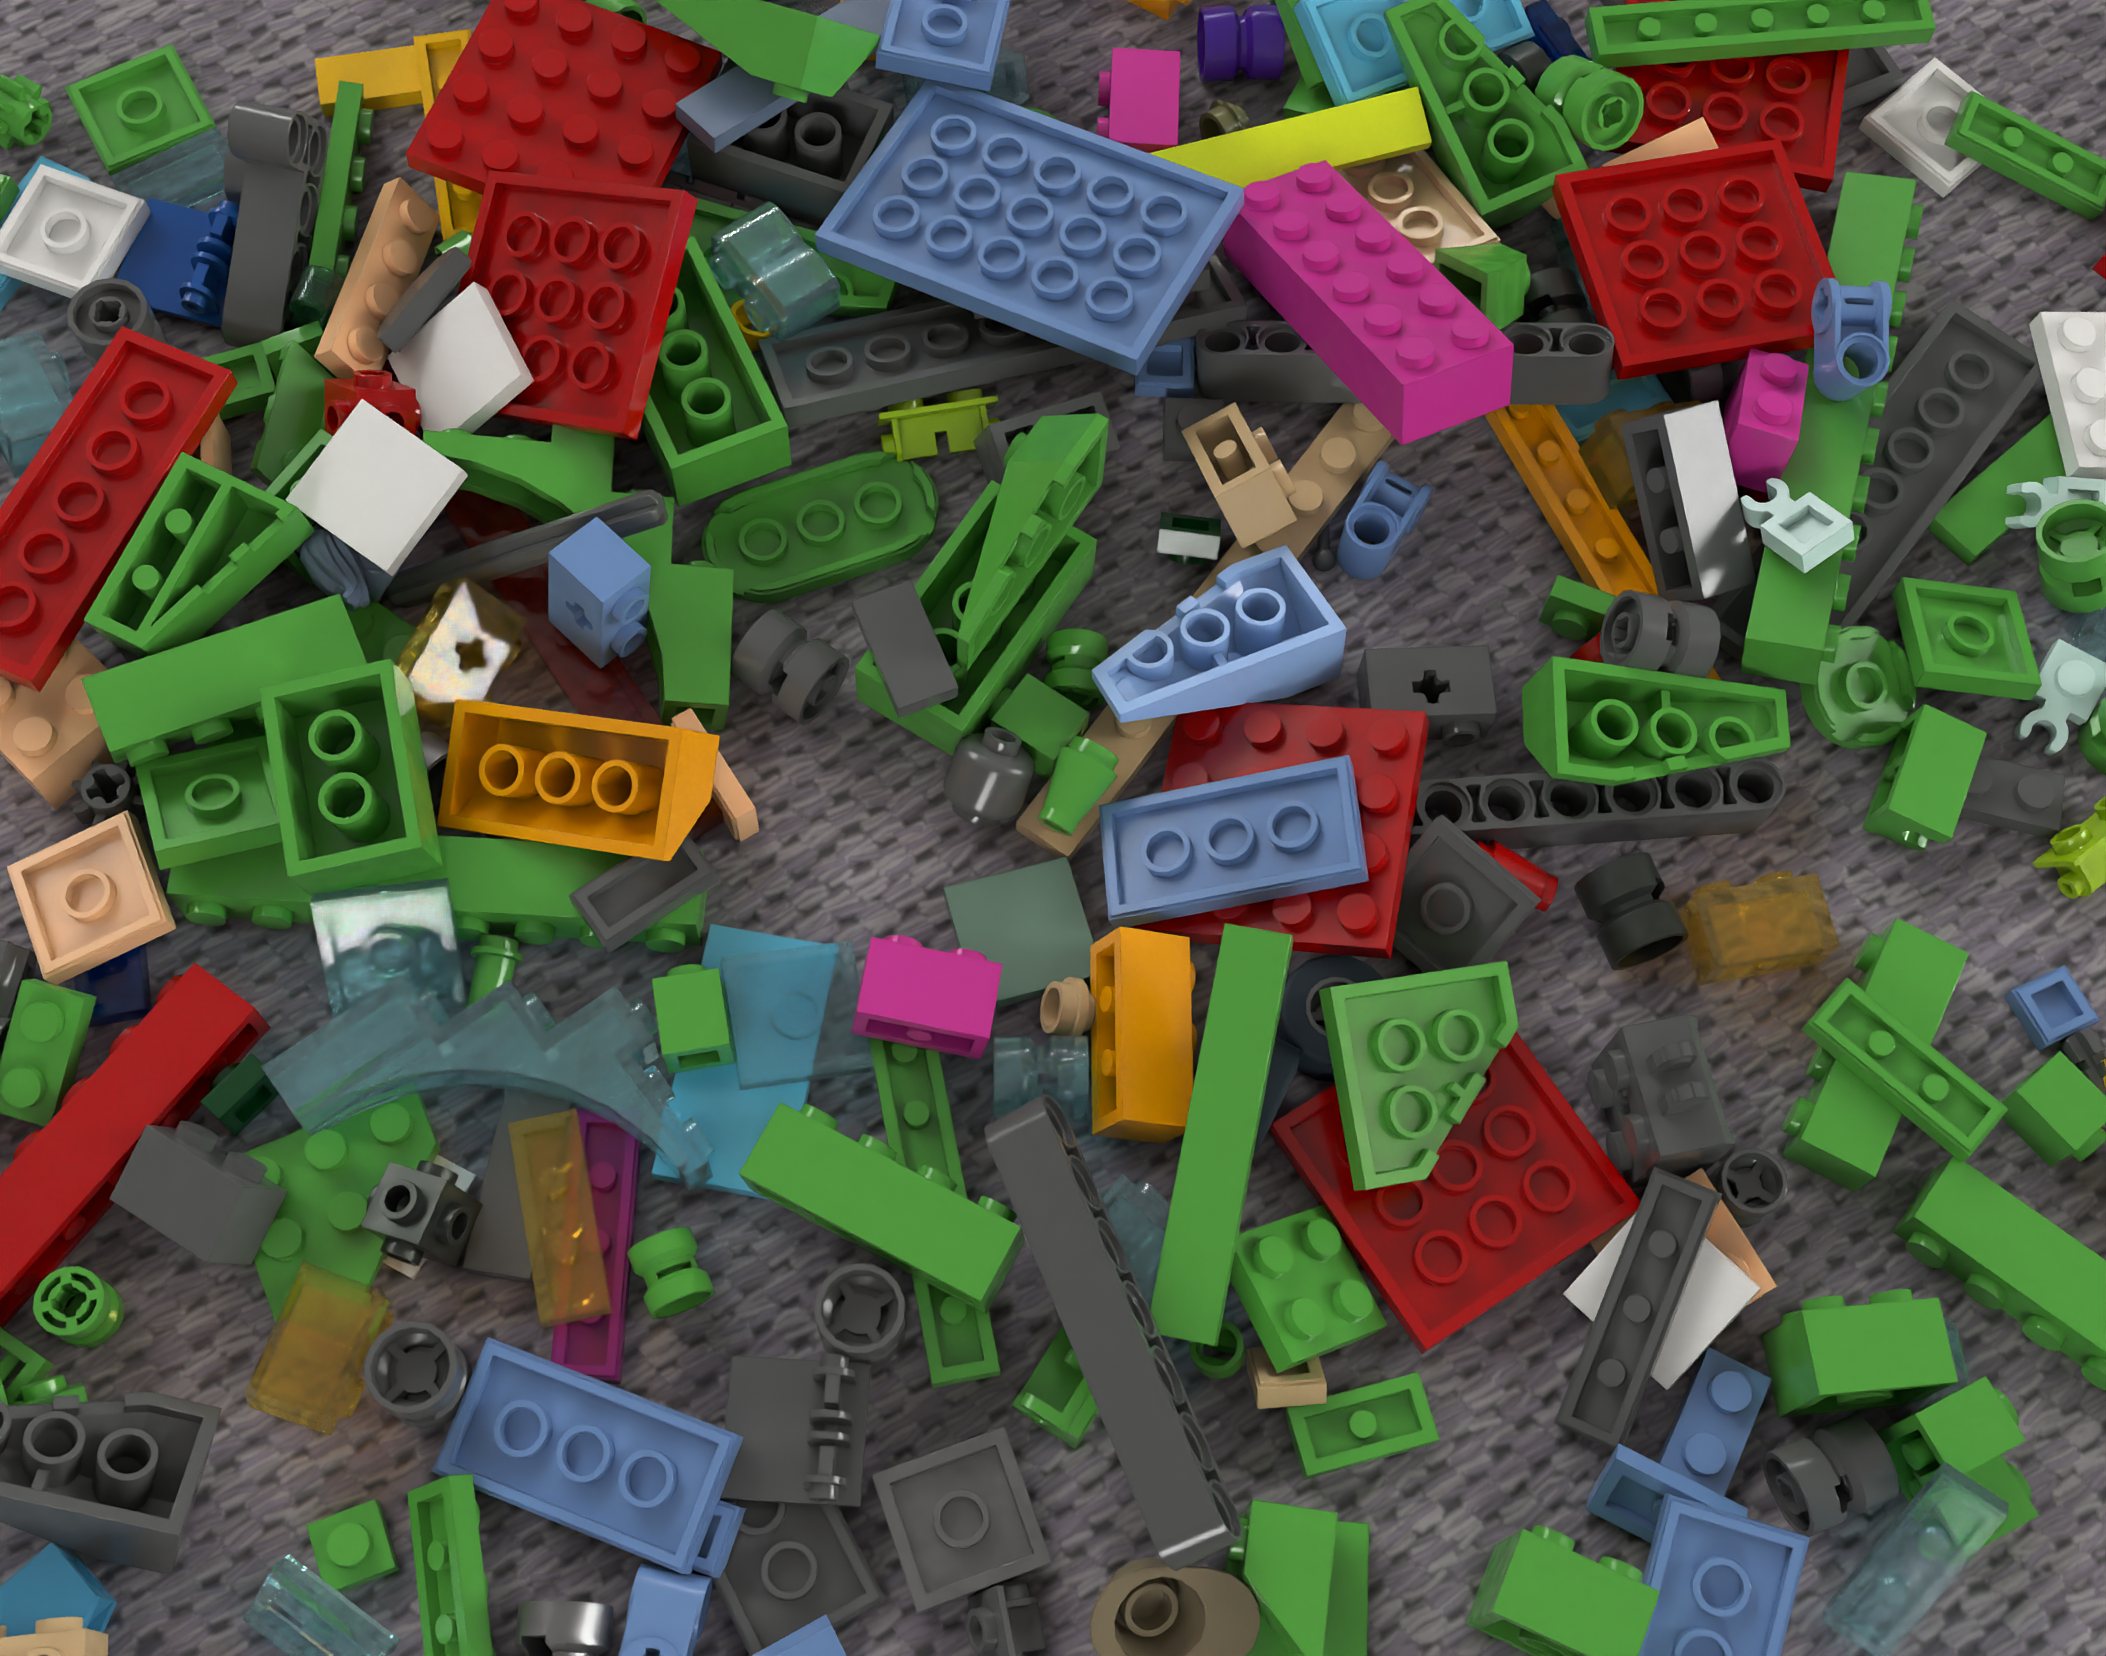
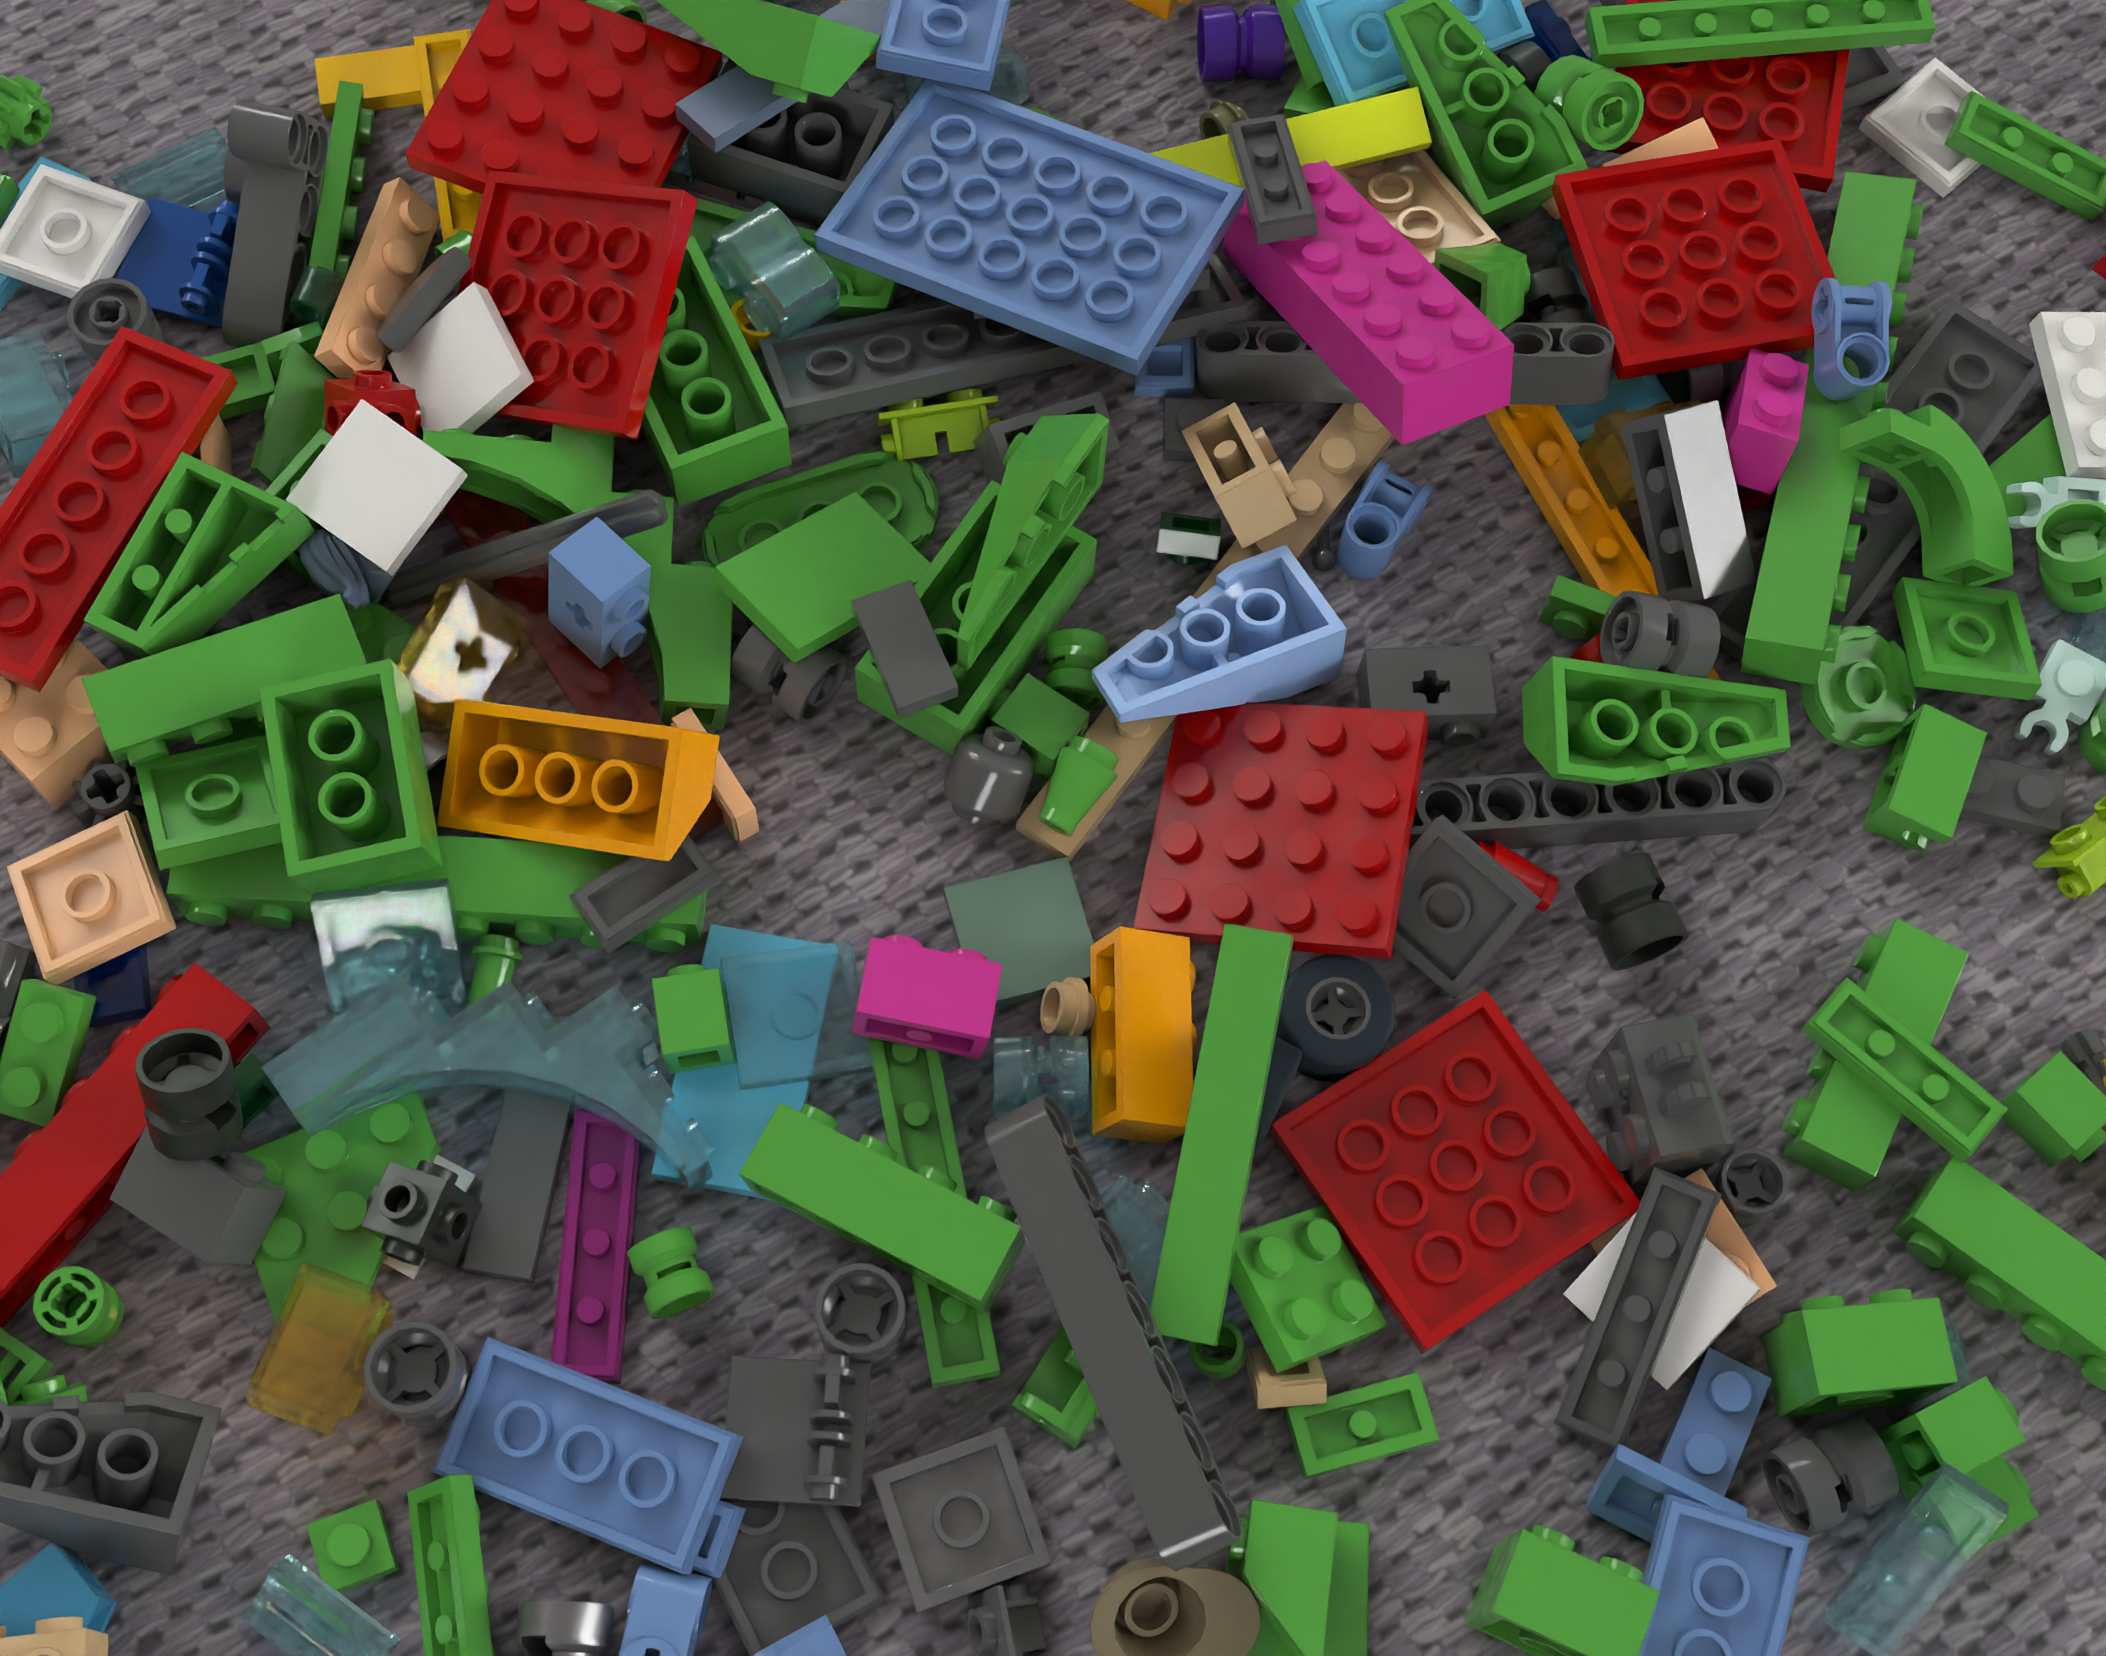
(139, 108): bright green tile -> none
(189, 1094): none -> pearl dark grey wheel
(560, 1218): clear yellow plate -> none
(805, 576): none -> bright green tile
(1141, 99): dark pink brick -> none
(1232, 842): medium blue tile -> none
(1271, 179): none -> dark grey tile
(1412, 1062): bright green plate -> none
(1757, 927): clear yellow brick -> none
(1798, 530): light aqua plate -> none
(1949, 486): none -> bright green arch
(2051, 1008): medium blue tile -> none

